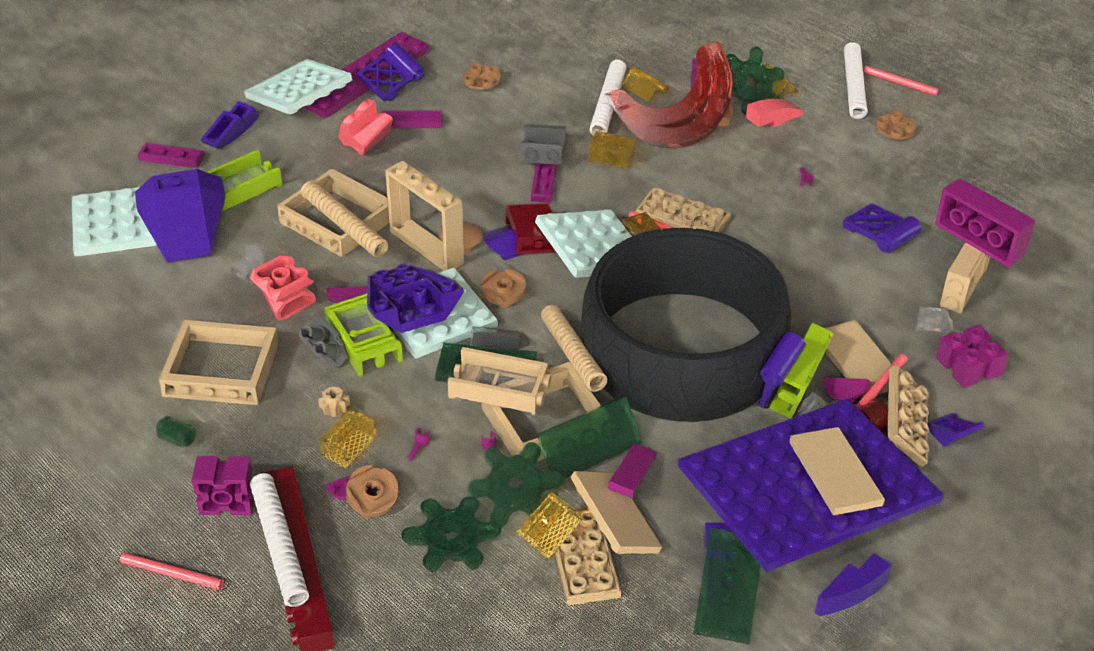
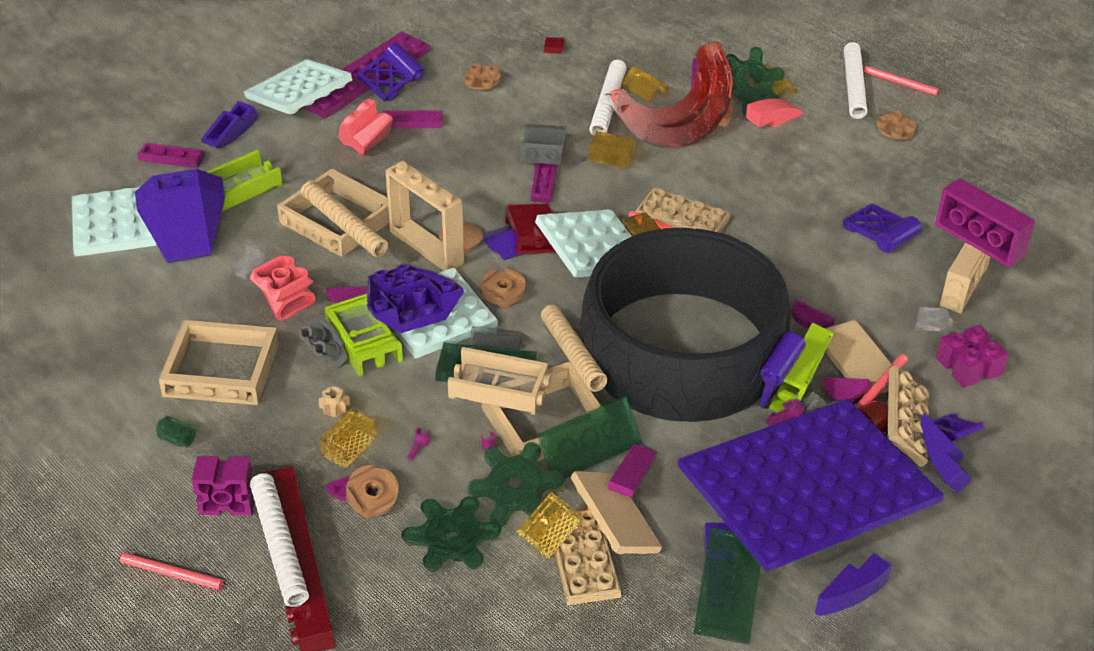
(554, 45): none -> dark red tile
(792, 409): none -> magenta tile
(806, 177): magenta hand -> none
(806, 315): none -> magenta tile
(836, 471): tan tile -> none
(944, 455): none -> dark purple slope

